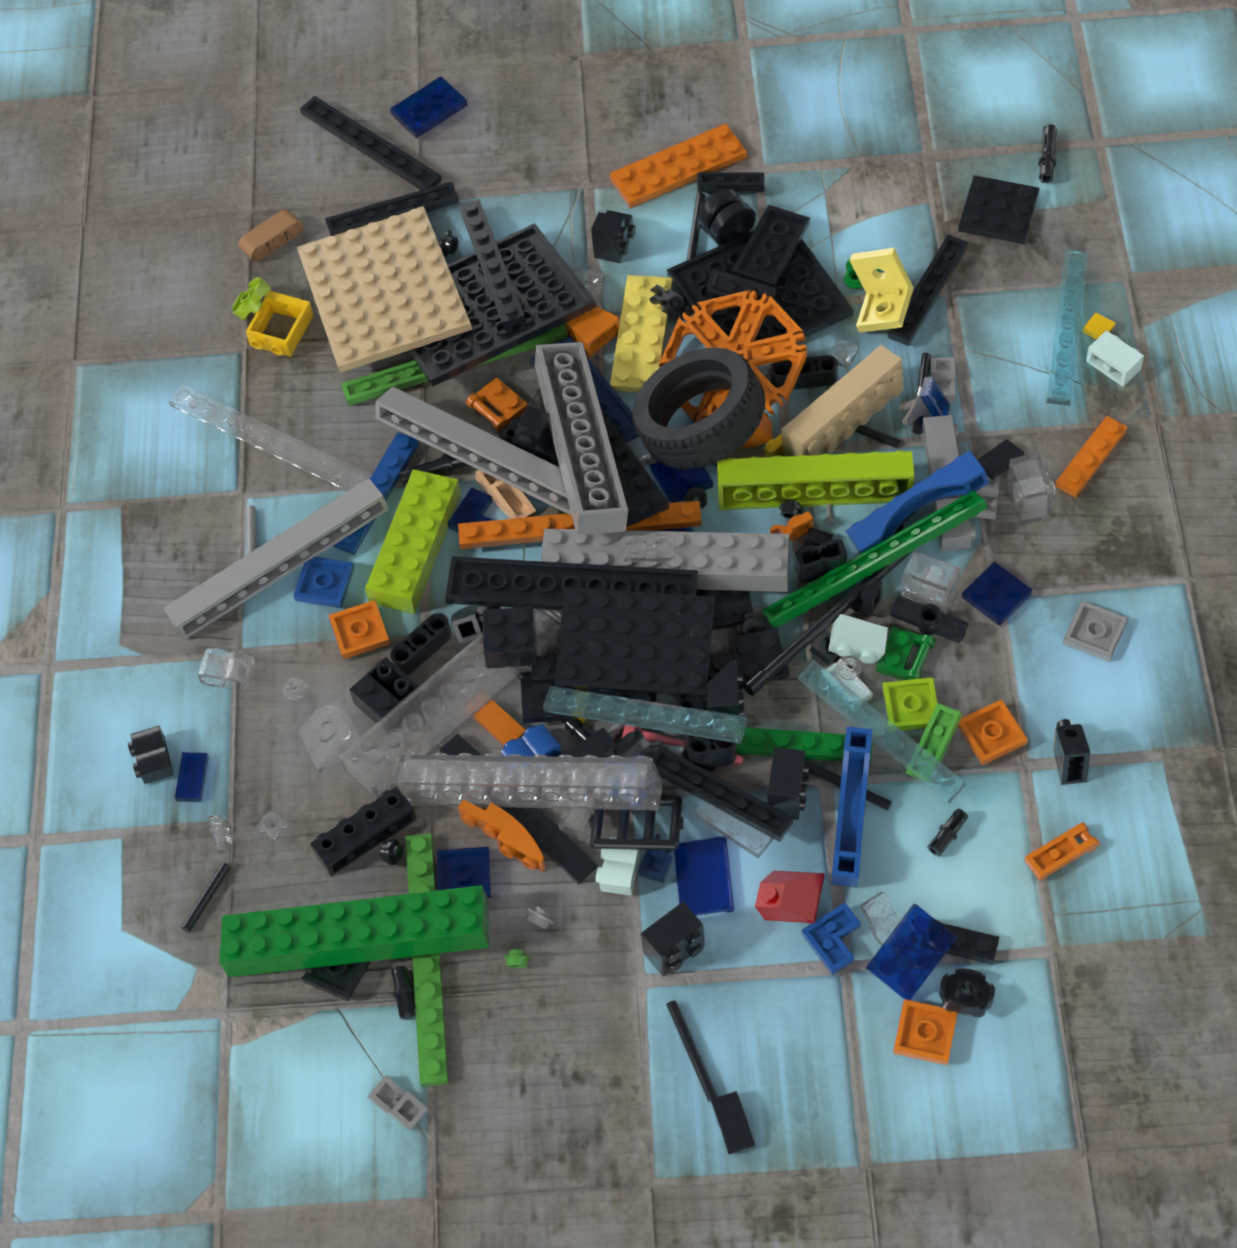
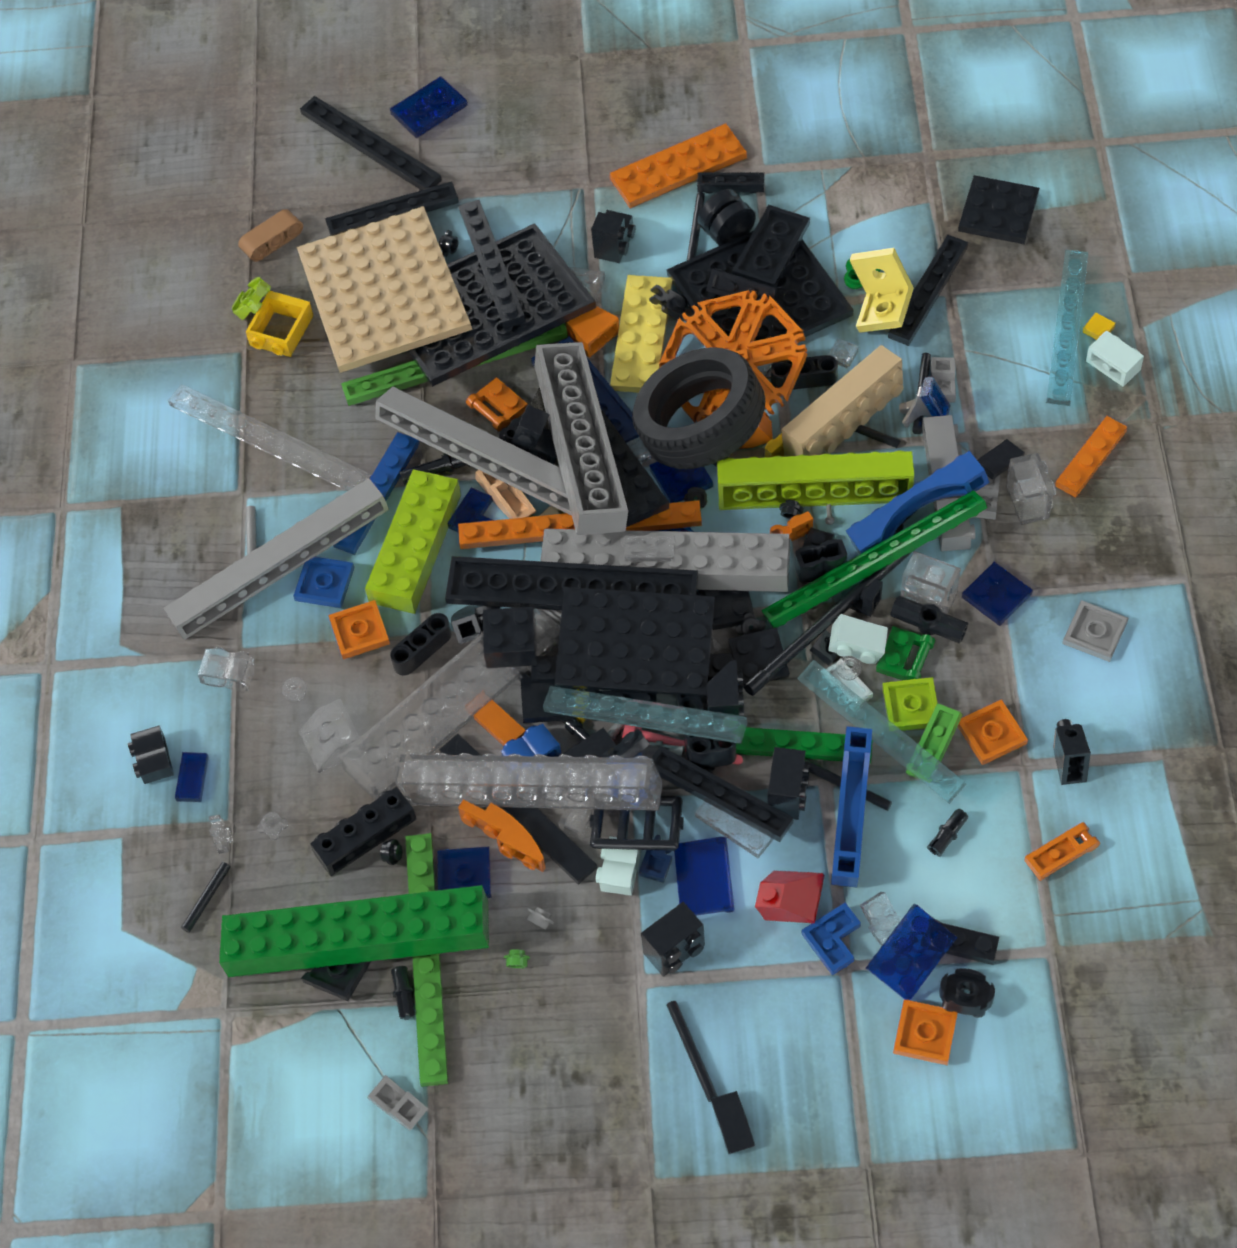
(382, 690): black slope -> none
(1047, 160): black pin -> none

